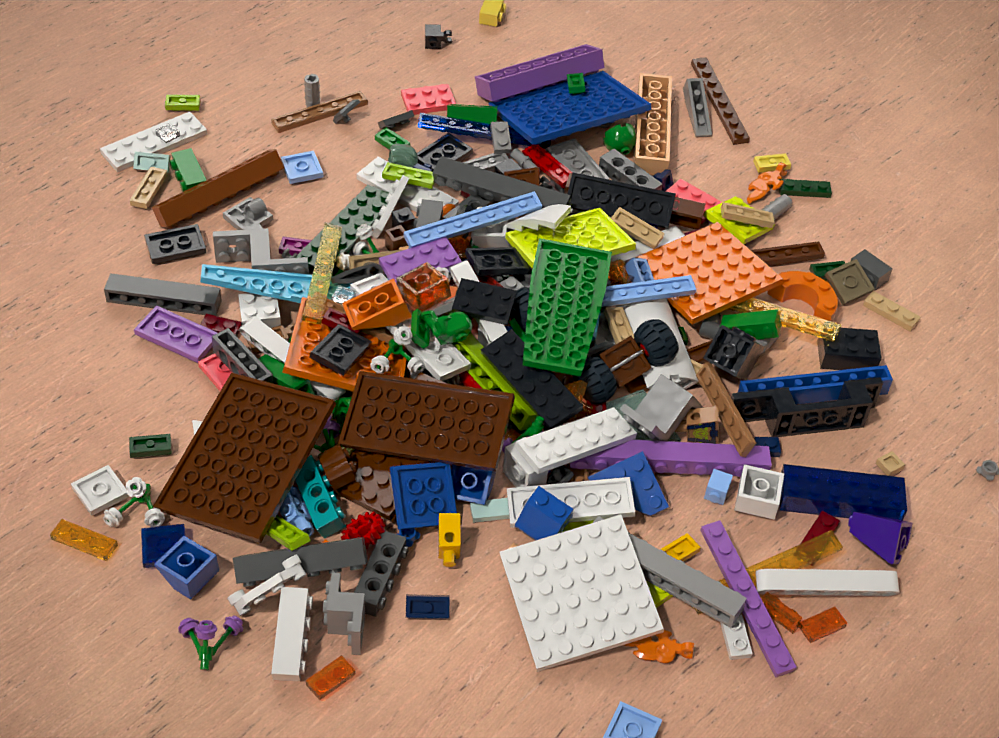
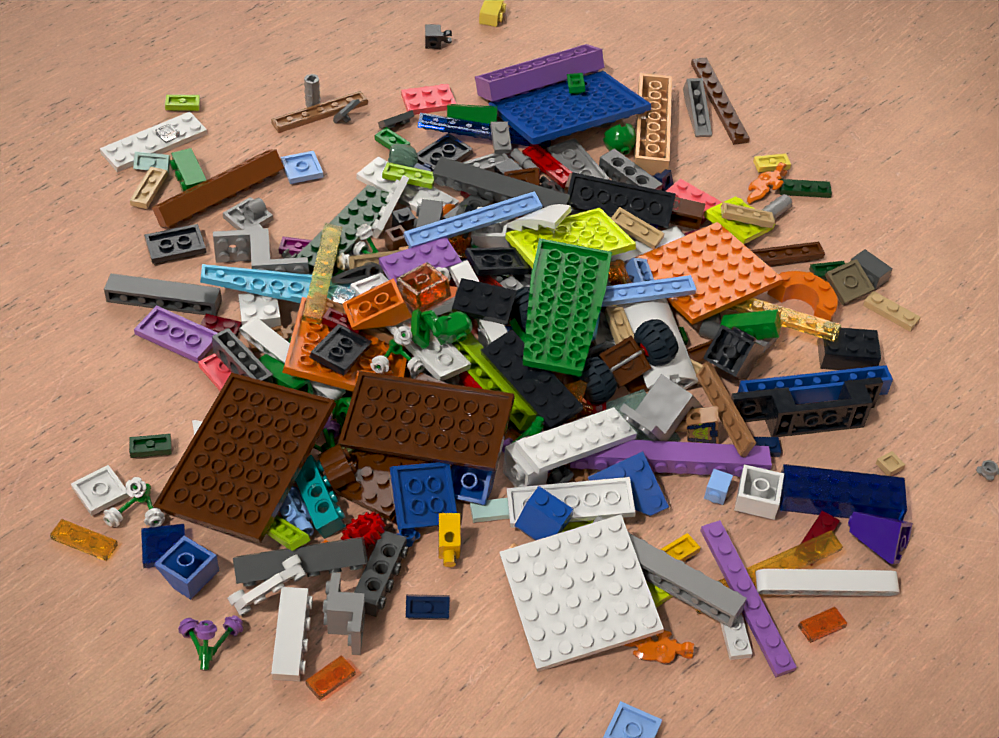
(781, 613): clear orange plate -> none

